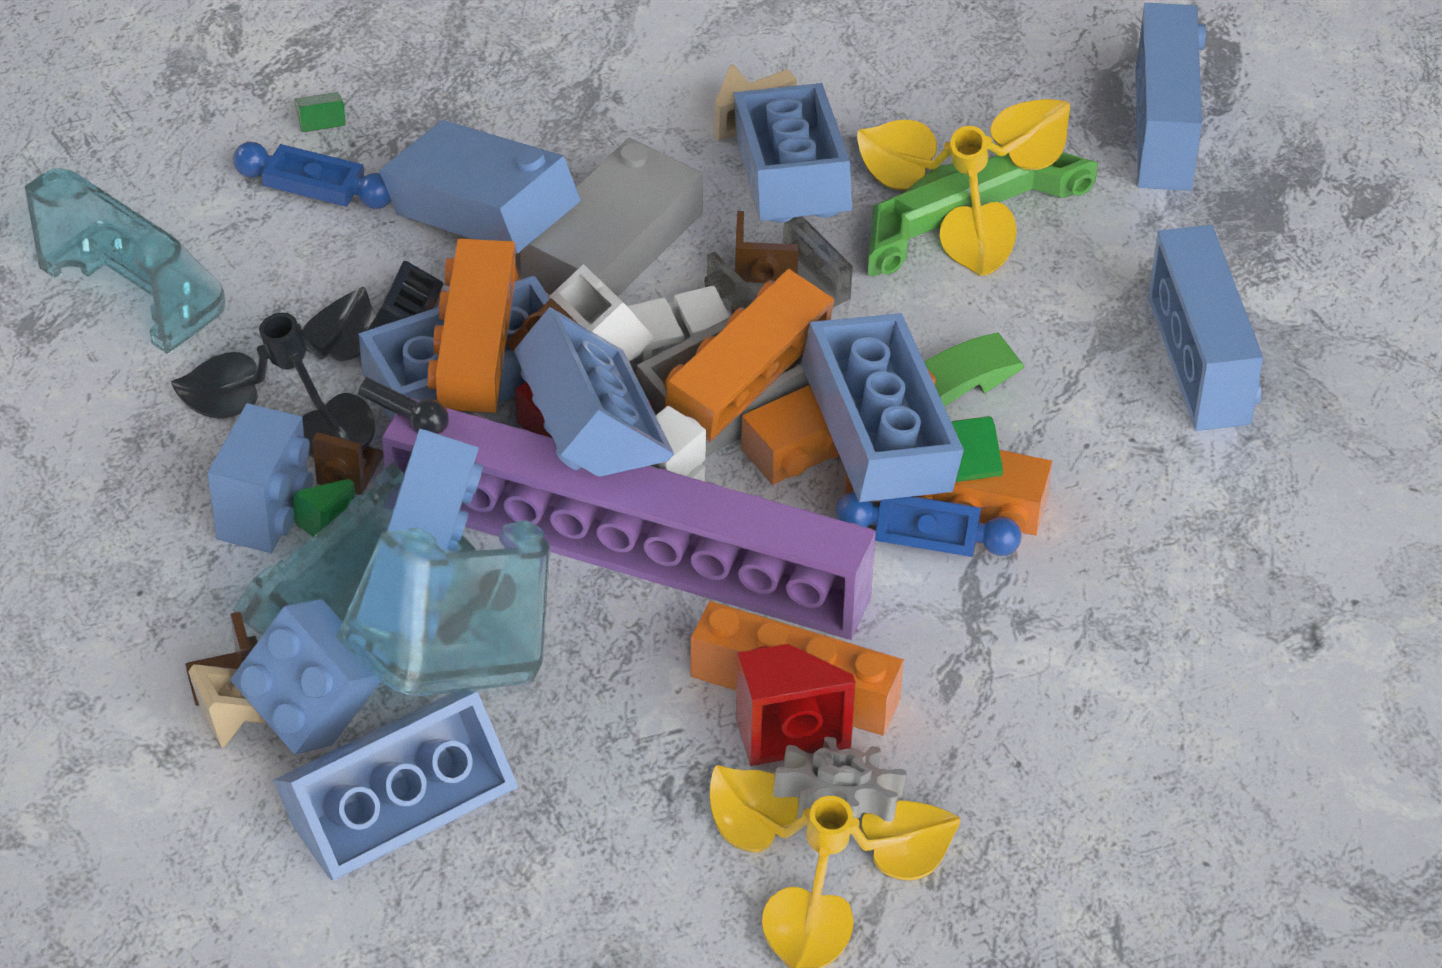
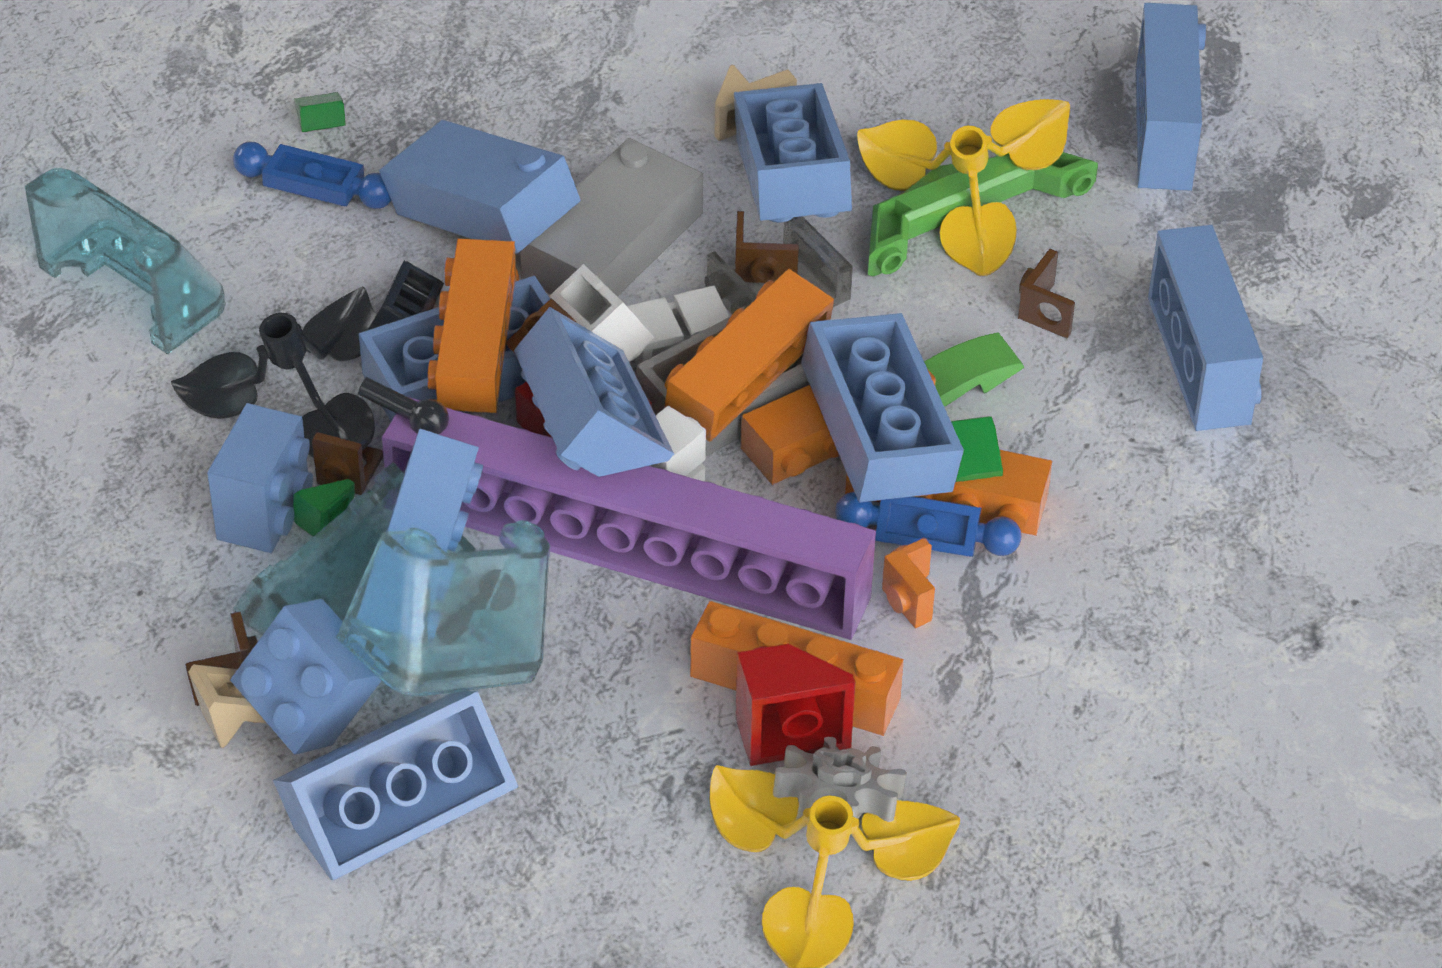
(907, 583): none -> orange bracket
(1036, 288): none -> reddish brown bracket

